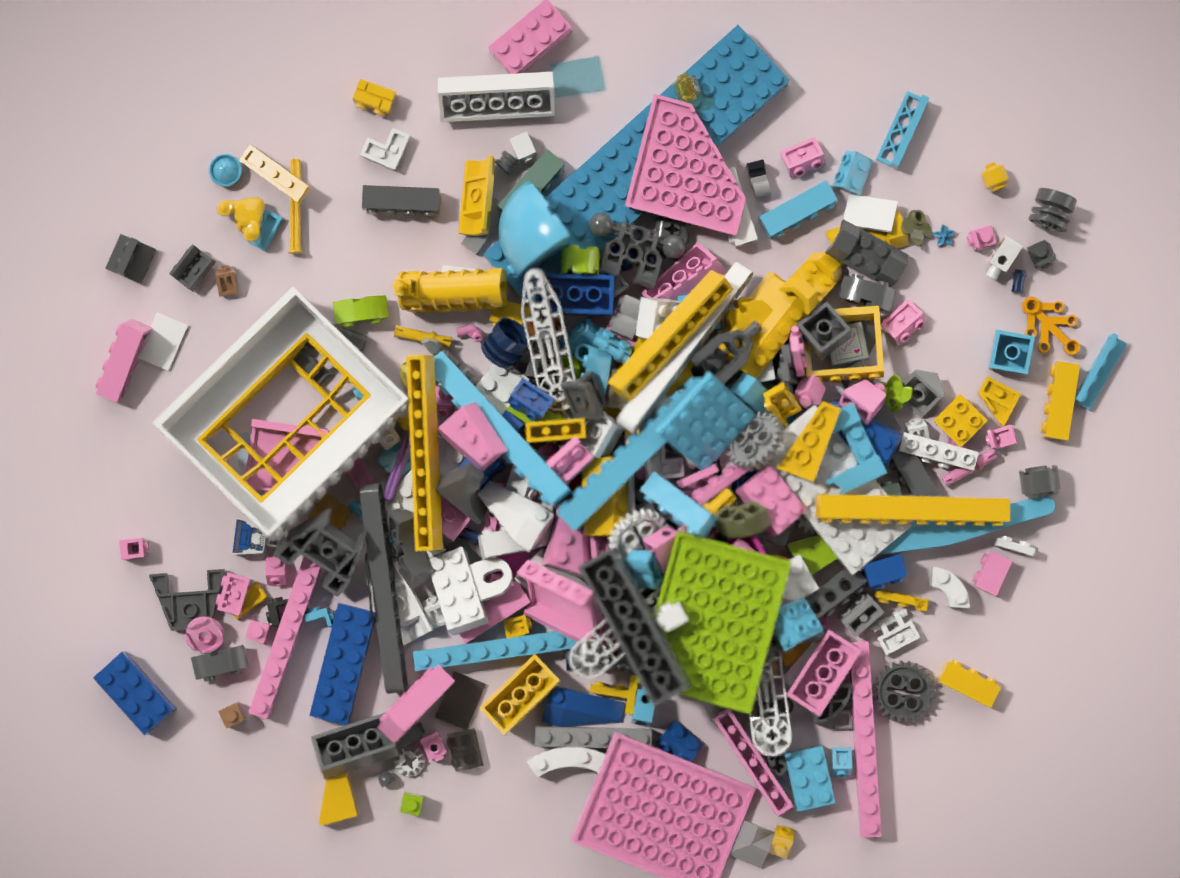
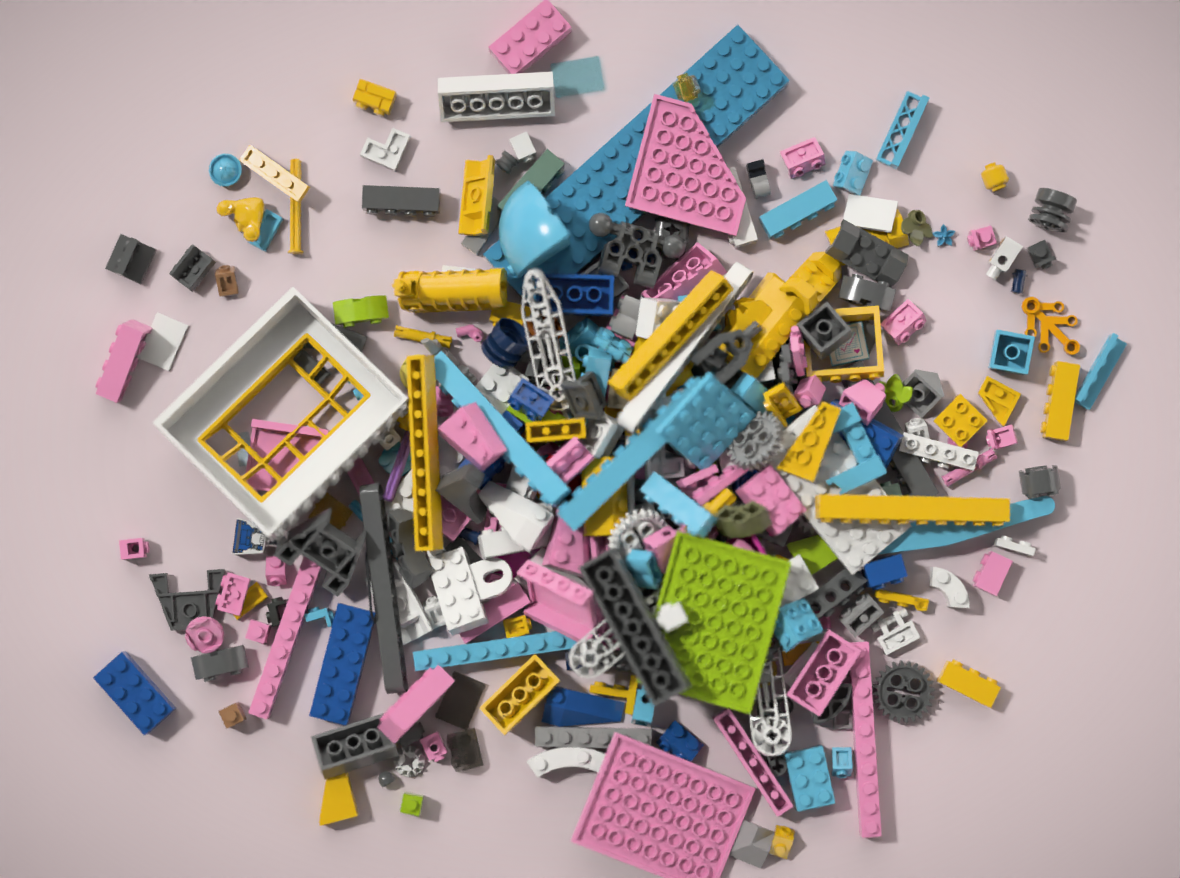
(580, 260): lime brick -> none

